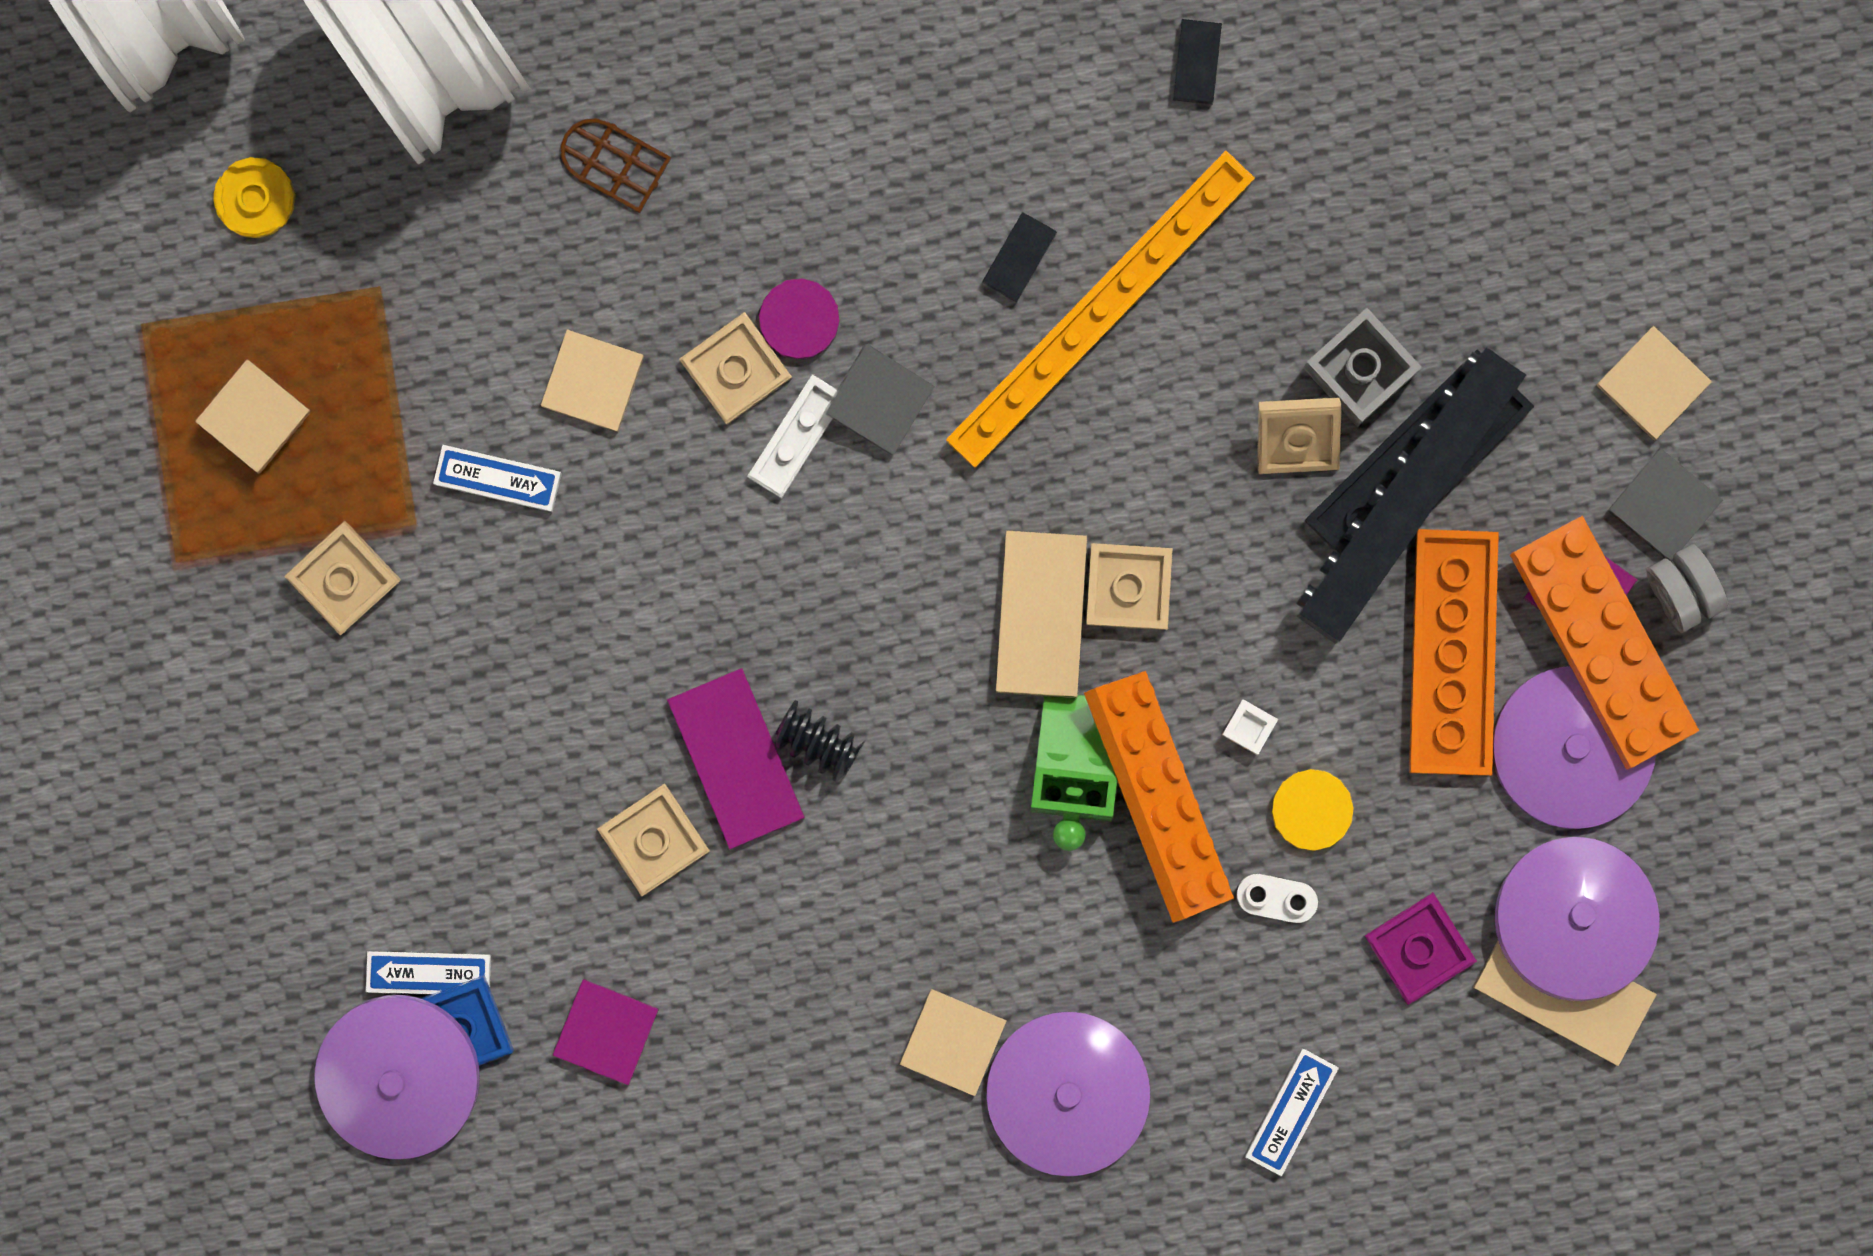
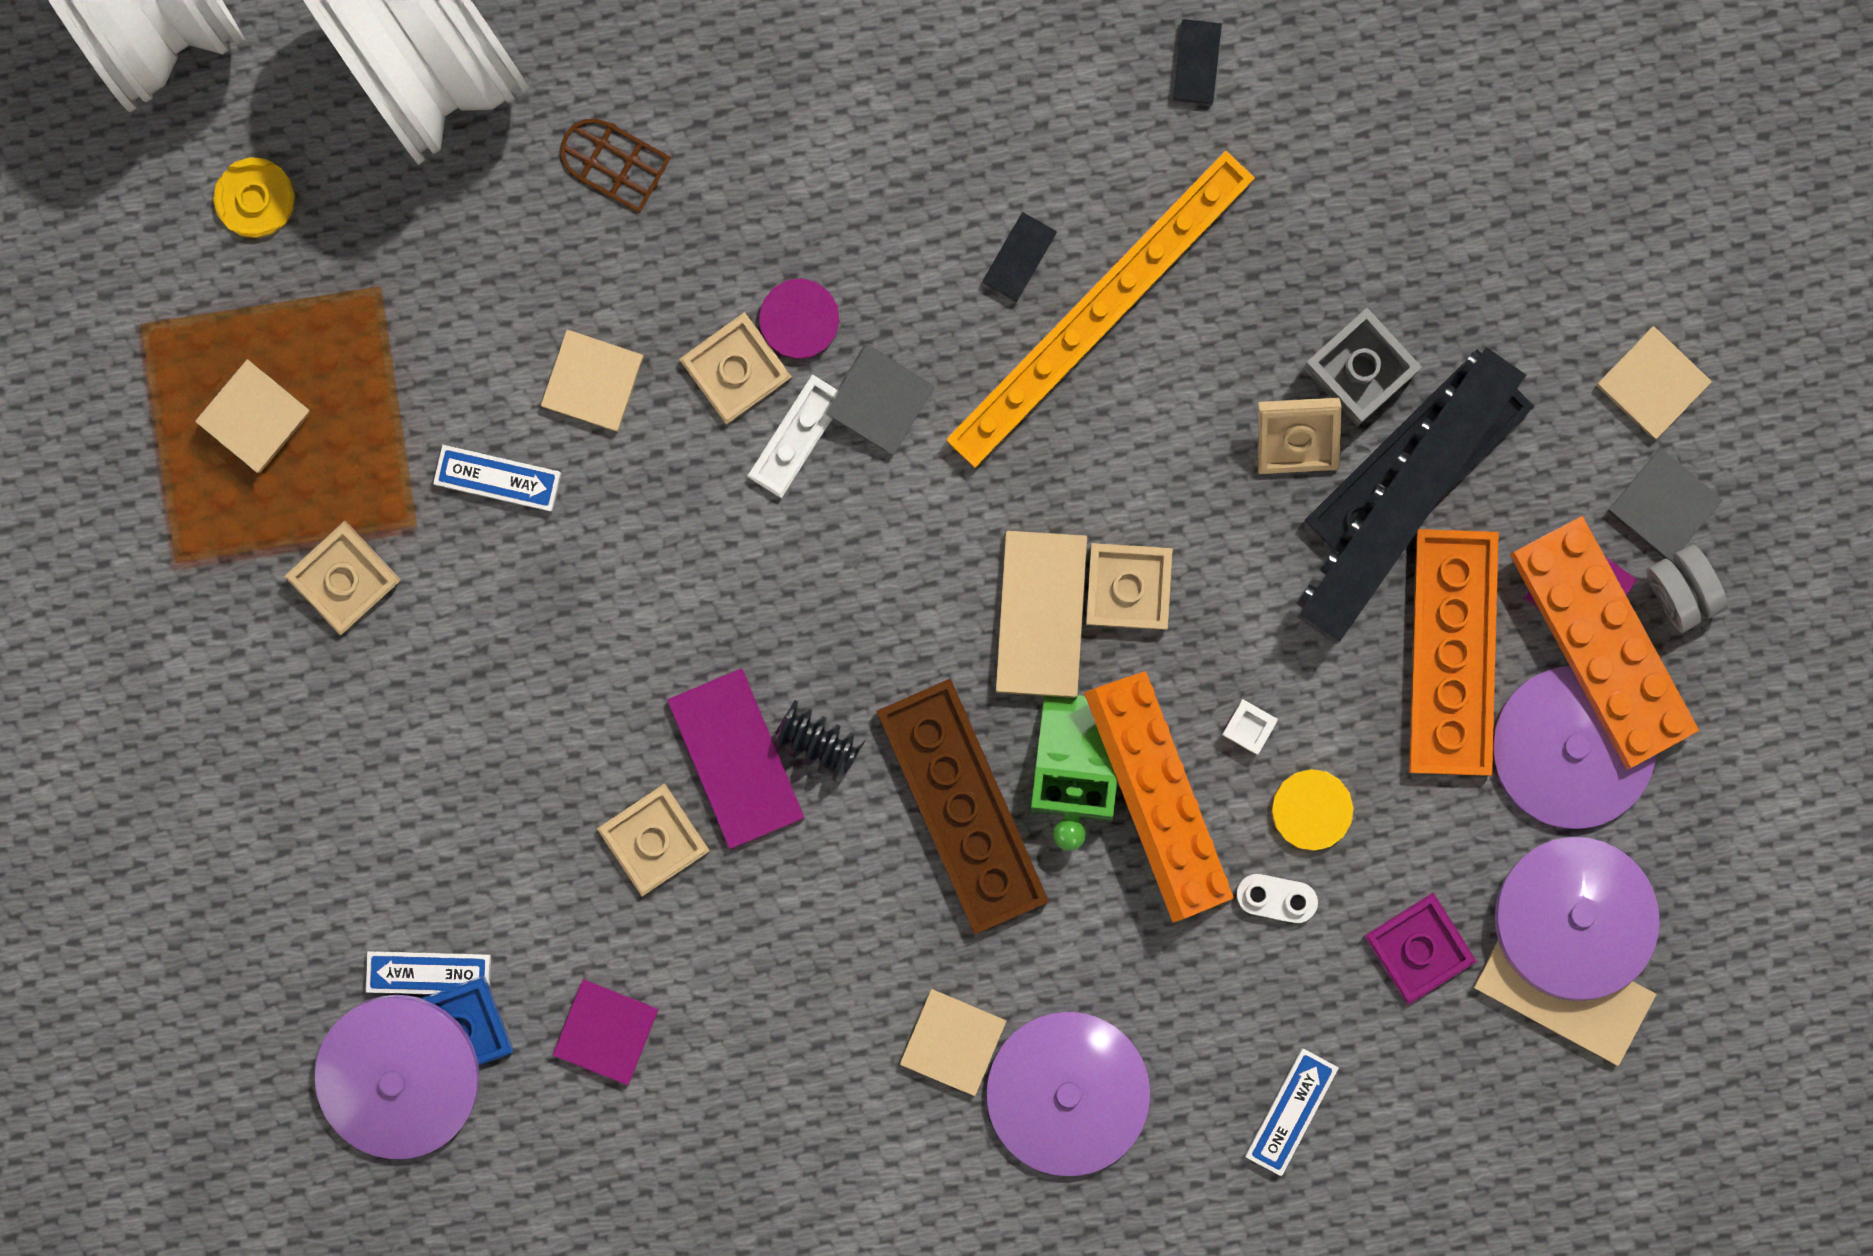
(962, 806): none -> reddish brown plate

